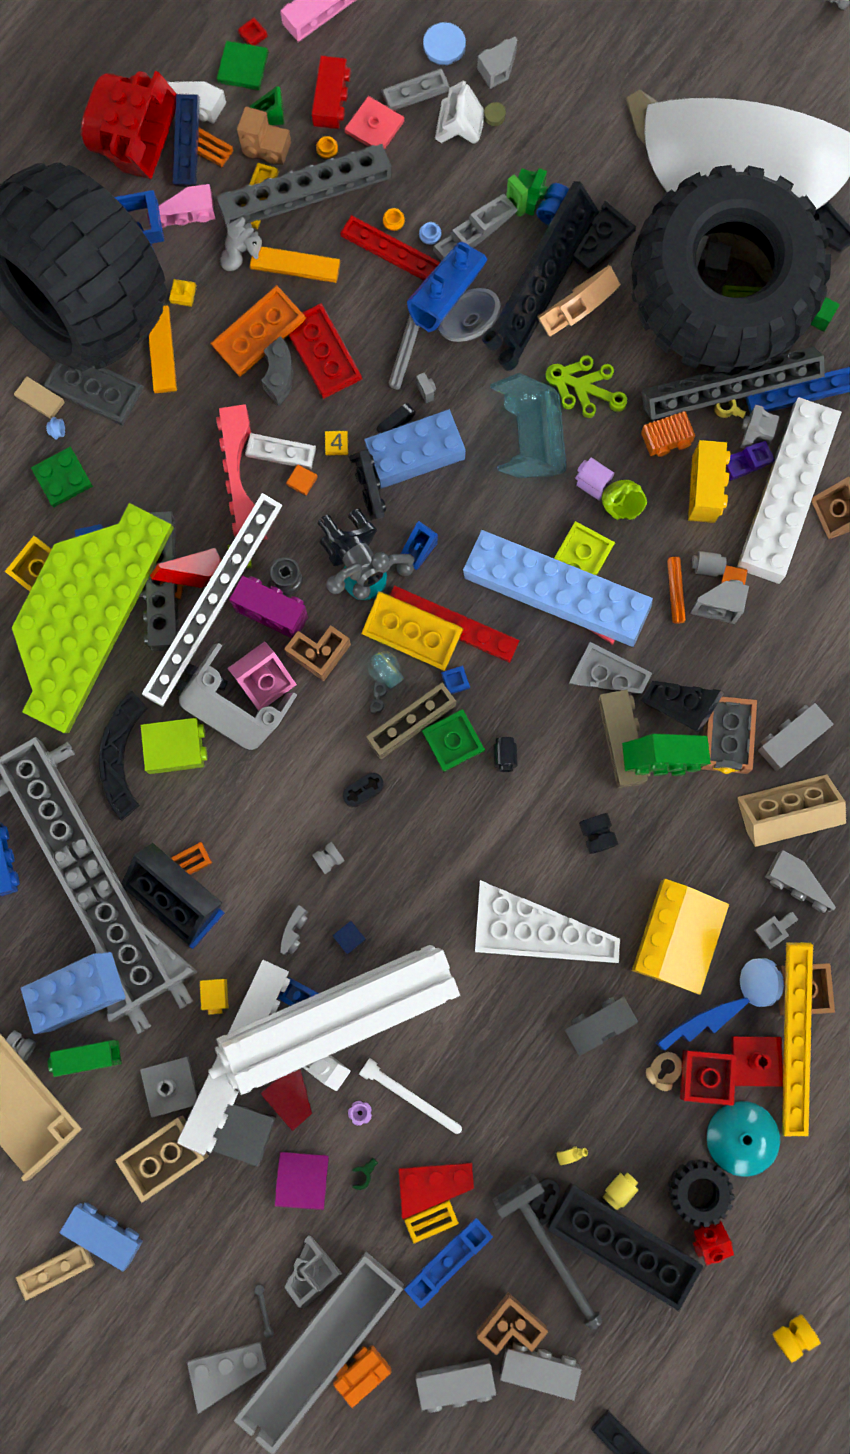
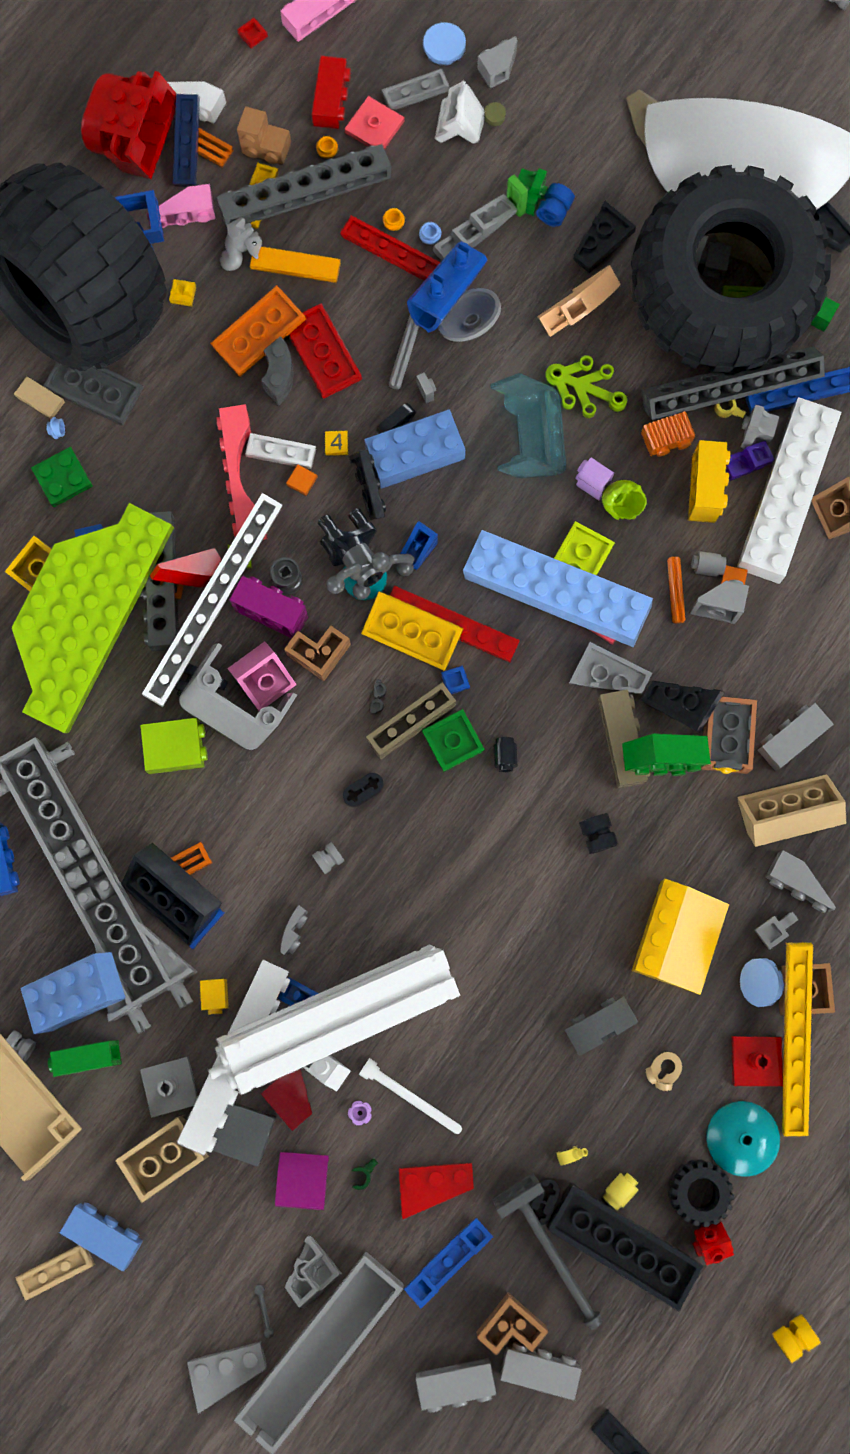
(112, 755): black tile -> none
(162, 354): light orange tile -> none
(242, 65): green tile -> none
(272, 105): green slope -> none
(349, 937): dark blue tile -> none
(361, 1375): orange brick -> none
(385, 668): clear light blue piece -> none
(412, 1229): yellow tile -> none
(527, 929): white wing -> none
(542, 276): black hinge -> none
(708, 1077): red brick -> none
(711, 1019): blue slope -> none

